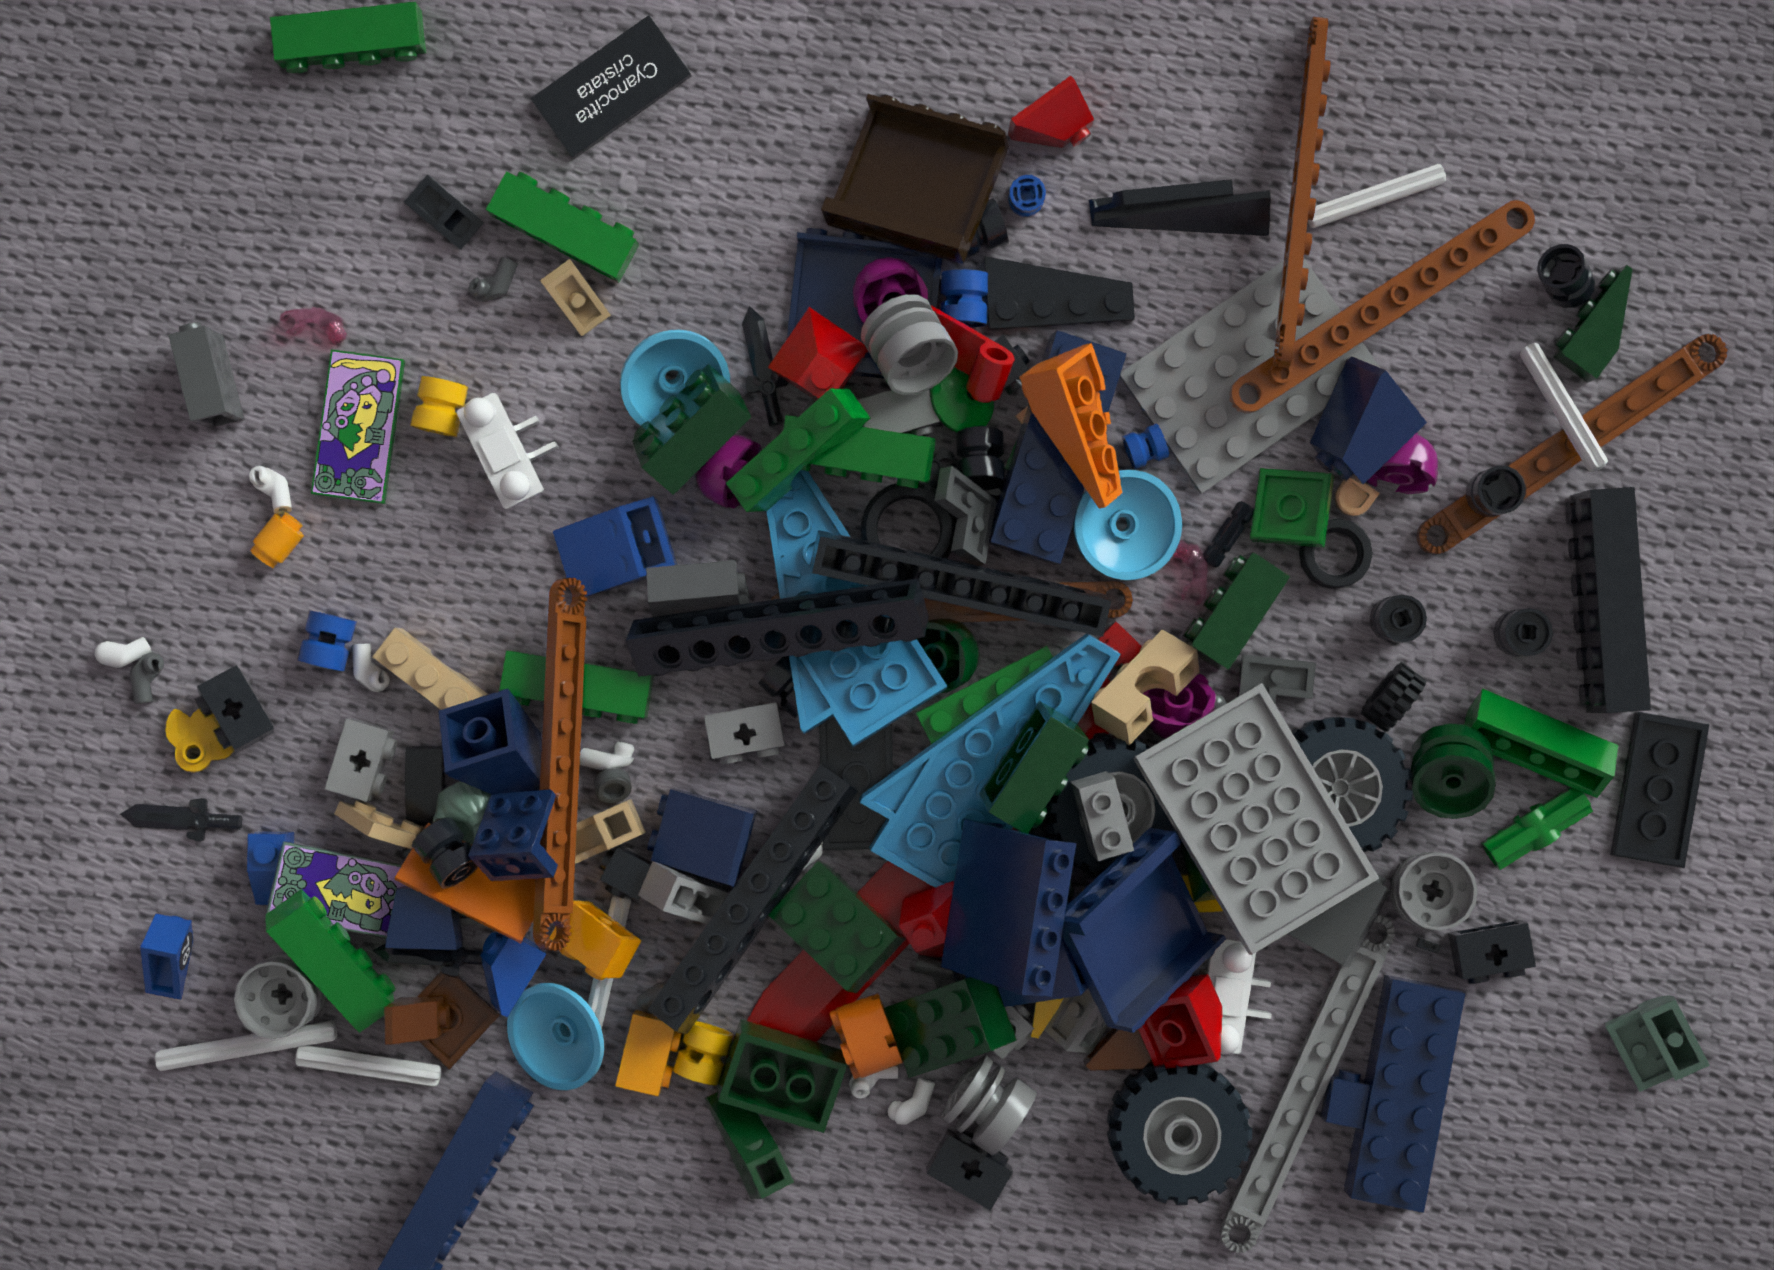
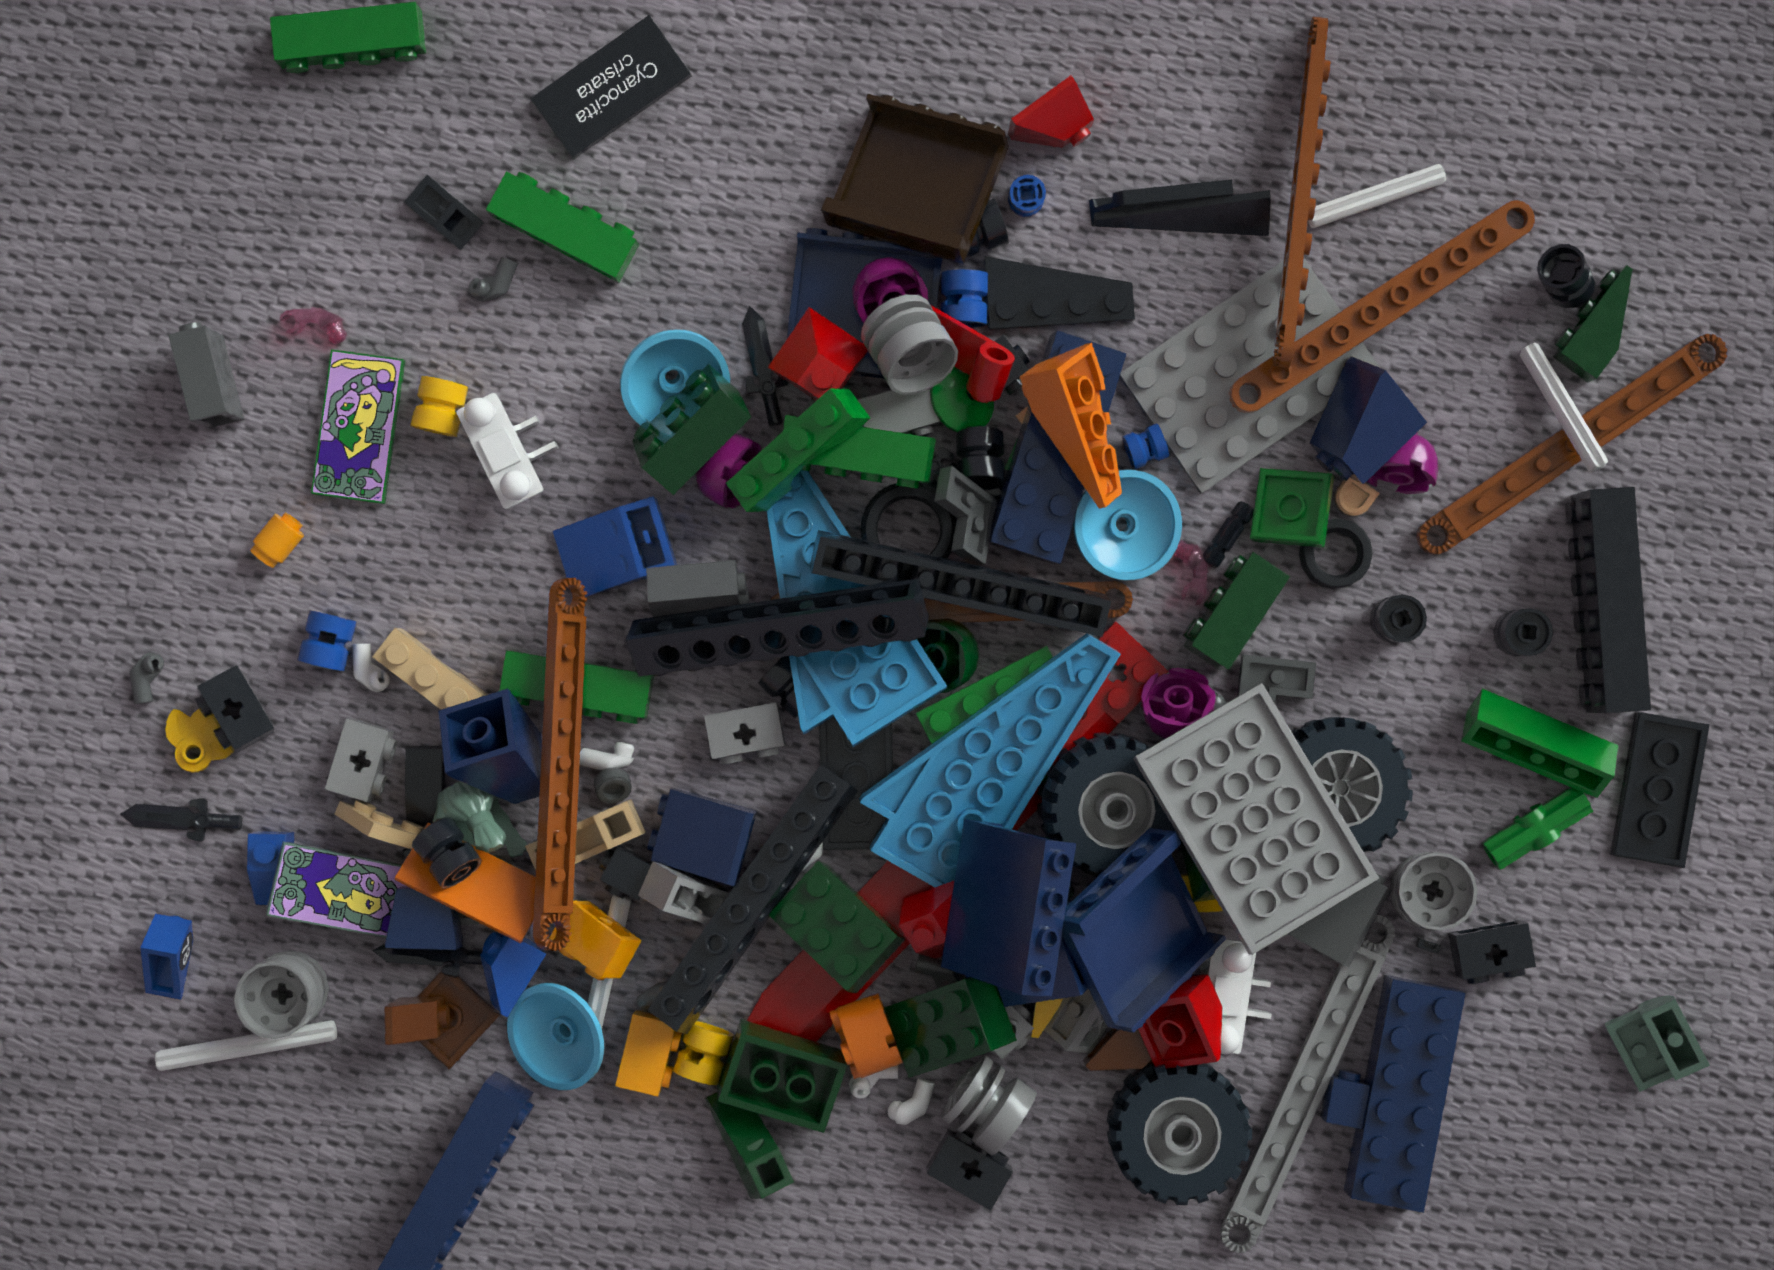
(120, 655): white arm -> none
(272, 485): white arm -> none
(330, 959): green brick -> none
(368, 1065): white axle -> none
(511, 835): dark blue bracket -> none
(575, 297): tan slope -> none
(1034, 768): dark green brick -> none
(1102, 816): light grey brick -> none
(1162, 664): tan arch -> none
(1393, 697): black tyre -> none
(1452, 771): dark green wheel -> none
(1495, 491): black wheel -> none

